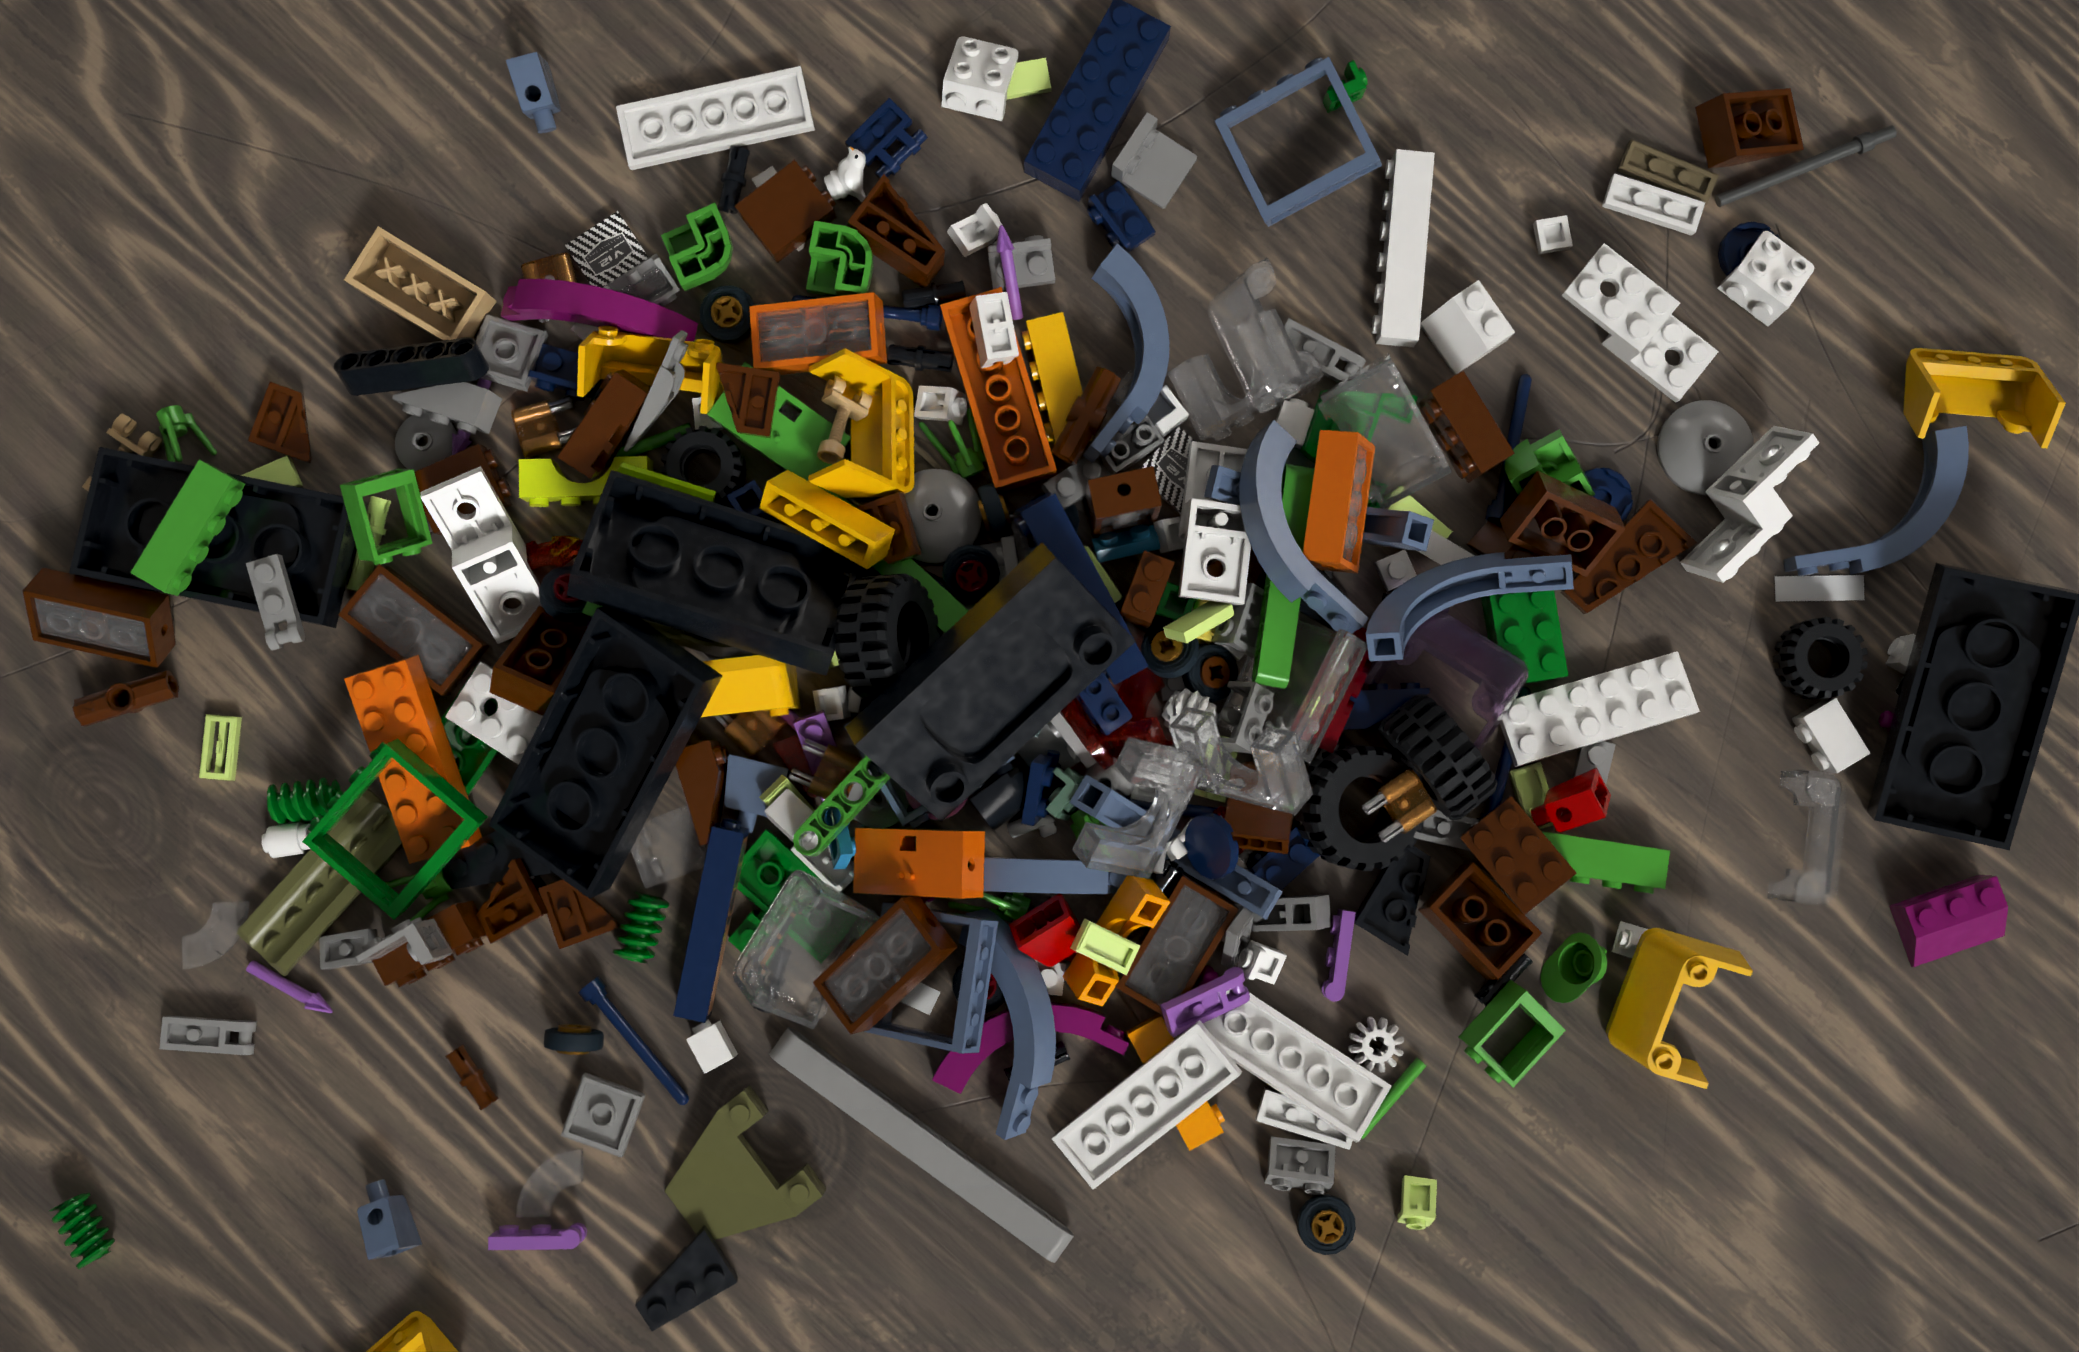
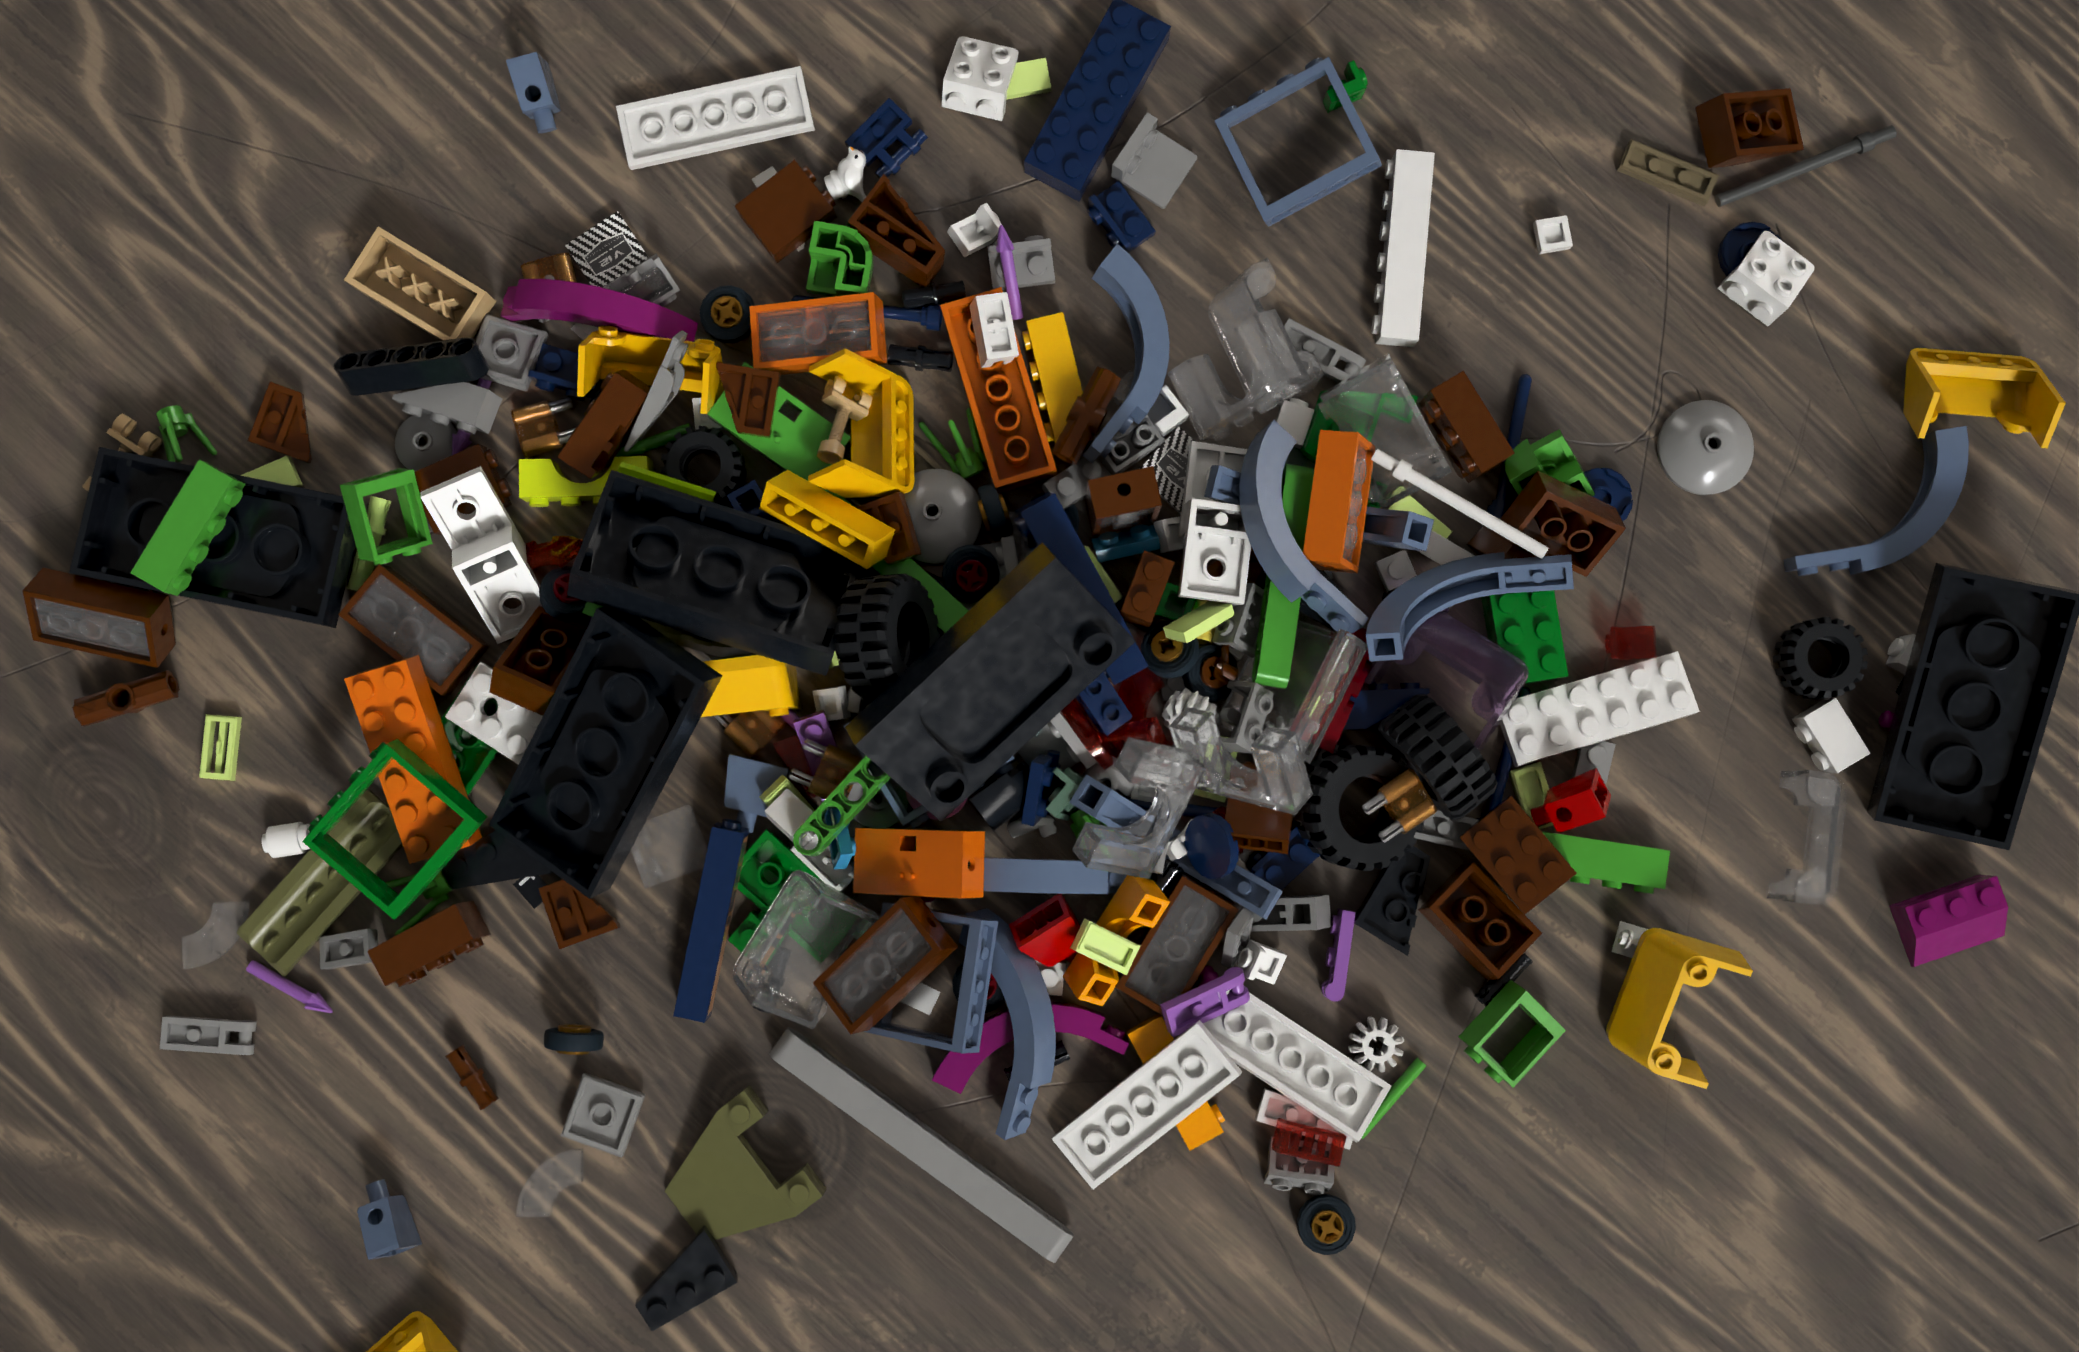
(82, 1229): green piece -> none
(275, 601): light grey plate -> none
(300, 802): green piece -> none
(423, 937): light grey bracket -> none
(512, 904): reddish brown wing -> none
(538, 1238): medium lavender plate -> none
(596, 994): dark blue piece -> none
(641, 927): green piece -> none
(699, 248): bright green brick -> none
(703, 780): reddish brown slope -> none
(711, 1045): white brick -> none
(733, 179): black pin -> none
(940, 404): white bracket -> none
(1011, 905): bright green plant -> none
(1223, 670): none -> reddish brown hand
(1282, 1138): none -> clear red slope
(1403, 471): none -> white bar
(1418, 1202): yellowish green bracket -> none
(1467, 327): white slope -> none
(1573, 968): bright green piece -> none
(1631, 643): none -> clear red bracket
(1640, 323): white bracket -> none
(1644, 545): reddish brown wing -> none
(1653, 204): white plate -> none
(1749, 503): white bracket -> none
(1819, 588): white sticker -> none

